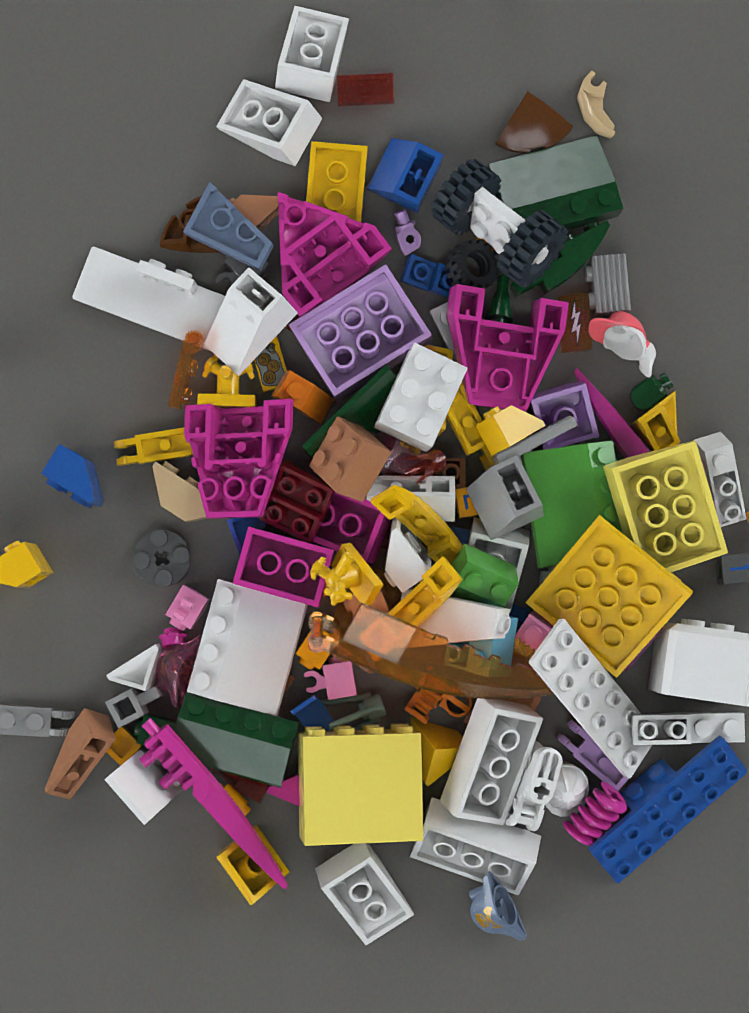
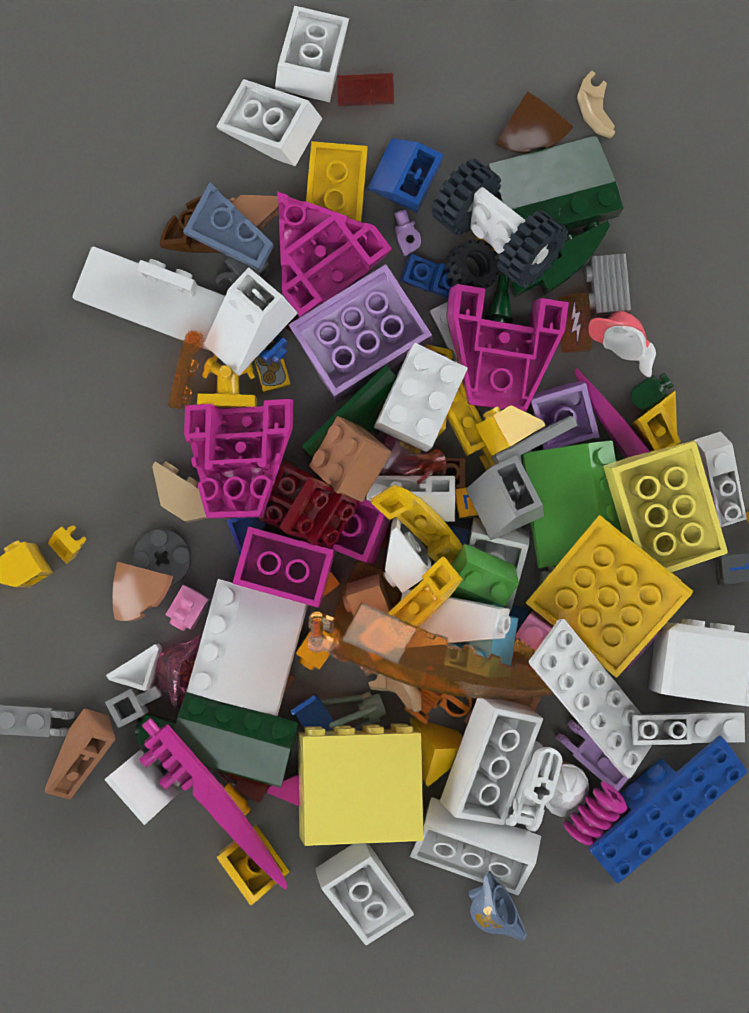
(64, 544): none -> yellow tile
(74, 473): blue slope -> none
(124, 746): light orange plate -> none
(137, 590): none -> nougat brick
(155, 447): yellow hinge -> none
(172, 636): dark pink plate -> none
(277, 352): none -> blue bracket
(306, 396): orange slope -> none
(319, 514): none -> dark red slope
(337, 679): bright pink brick -> none
(348, 572): yellow piece -> none
(408, 694): none -> tan piece

